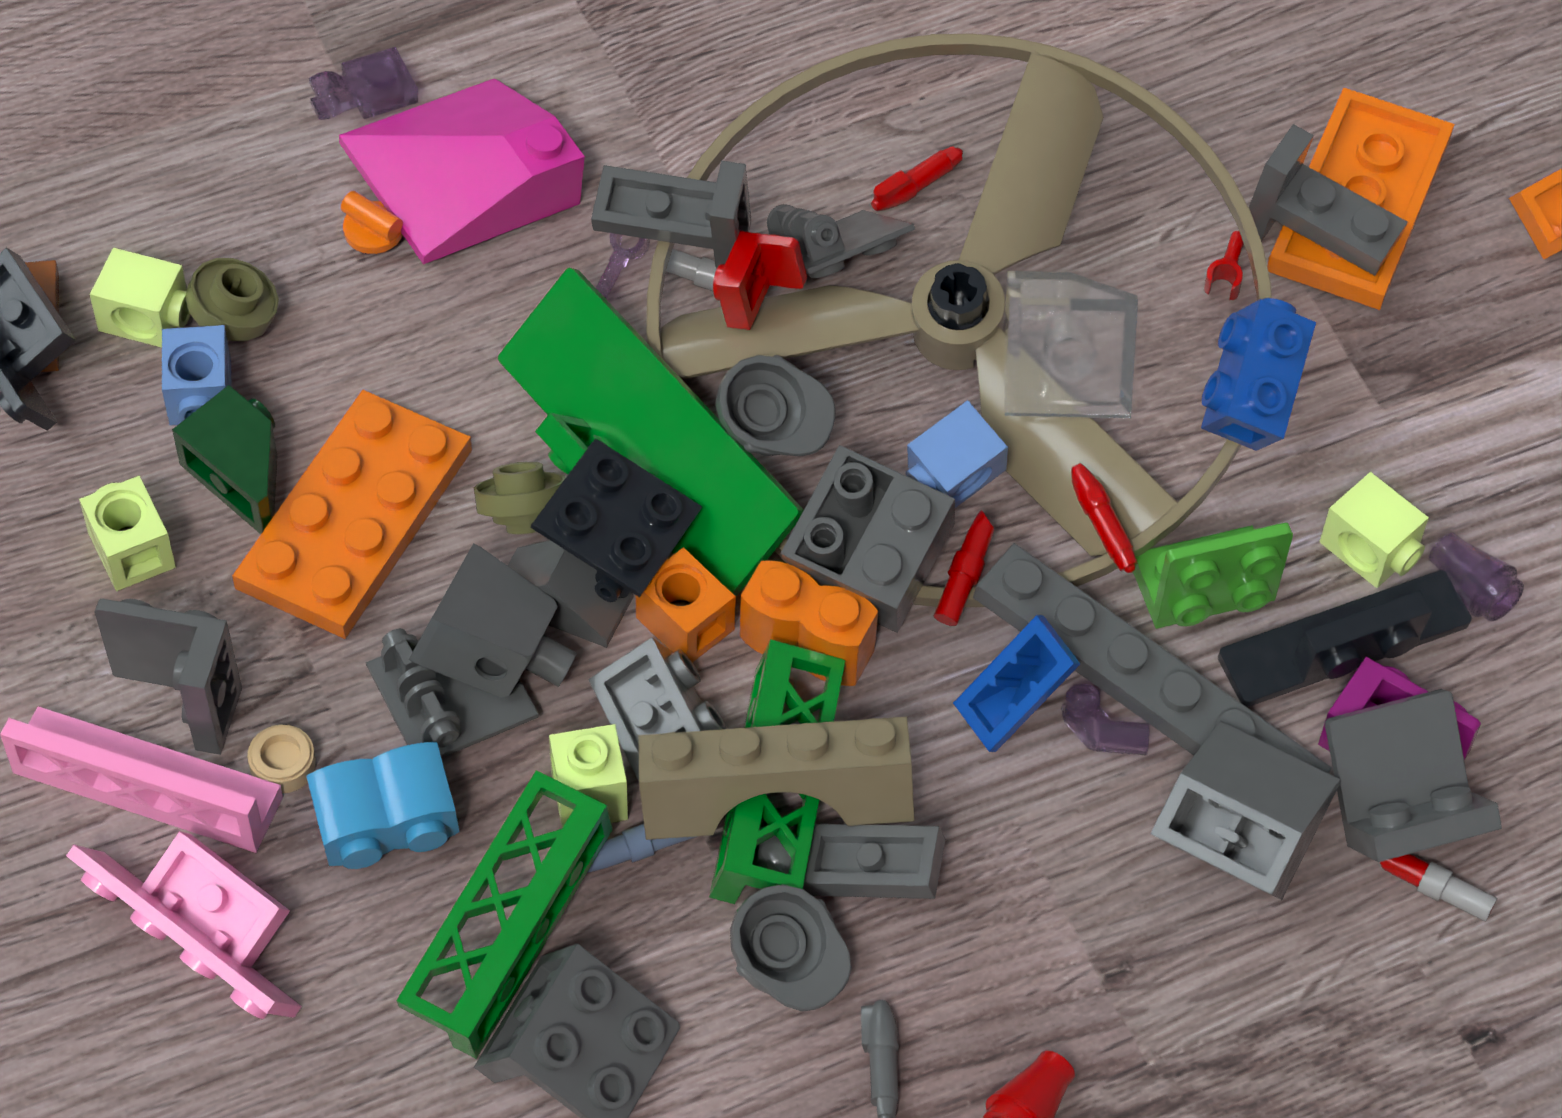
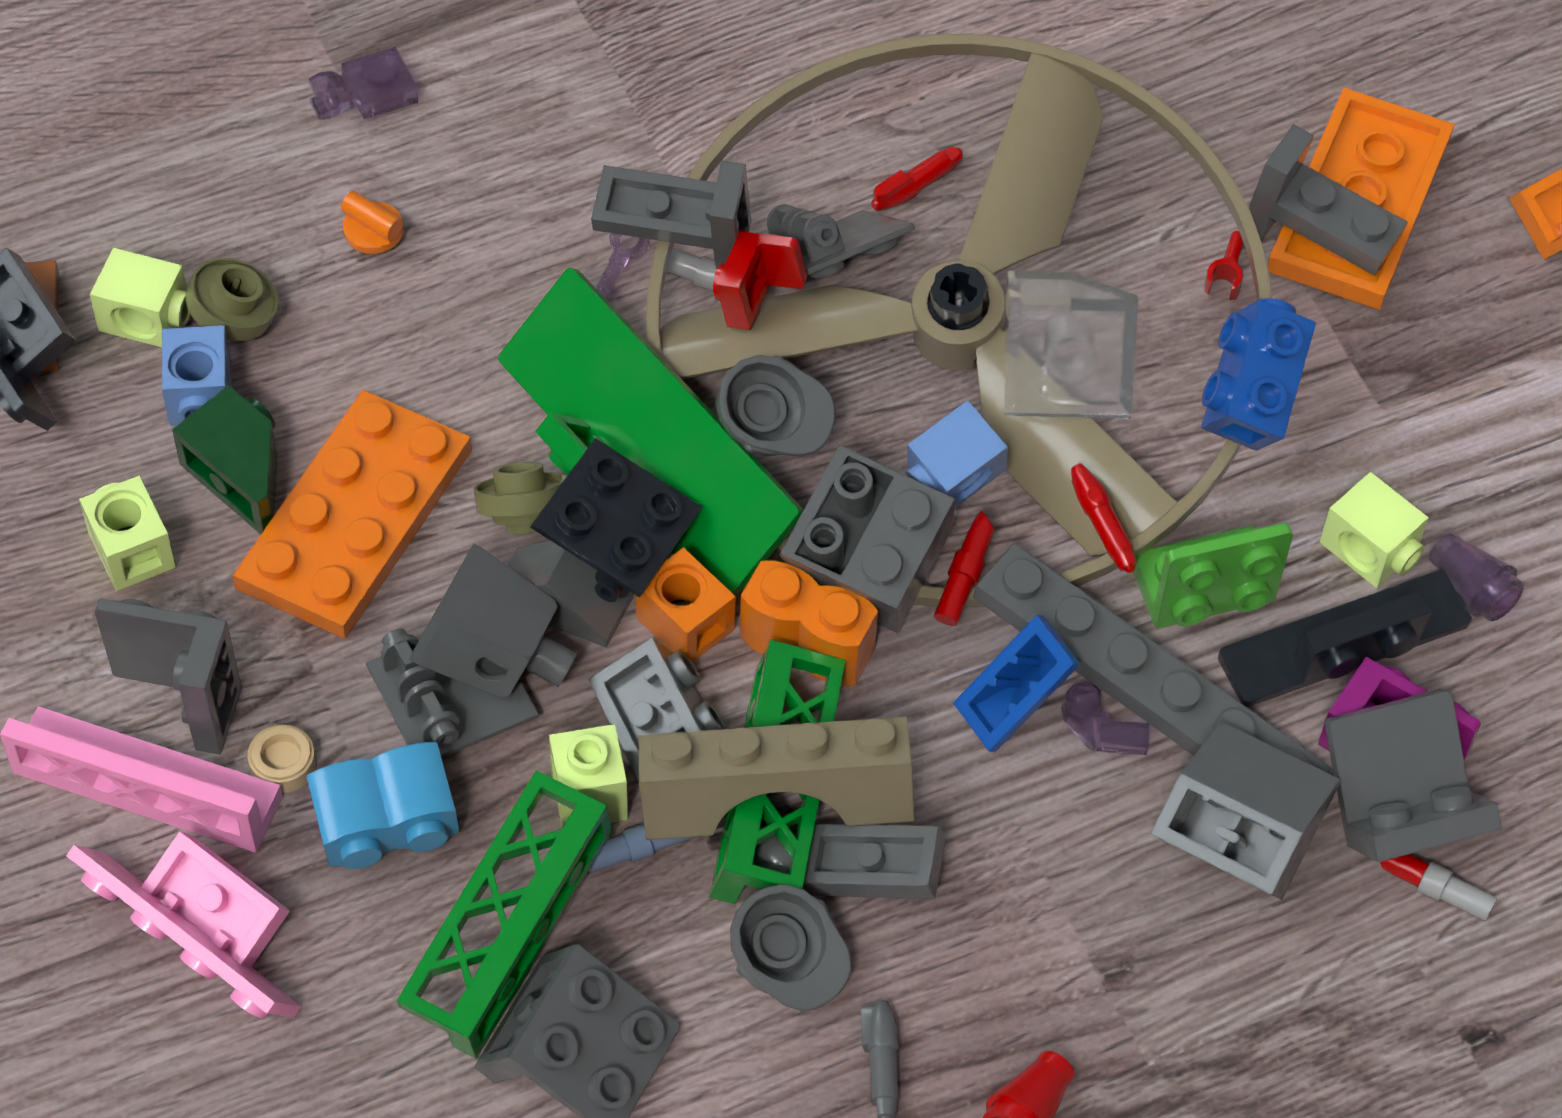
(468, 167): dark pink slope -> none

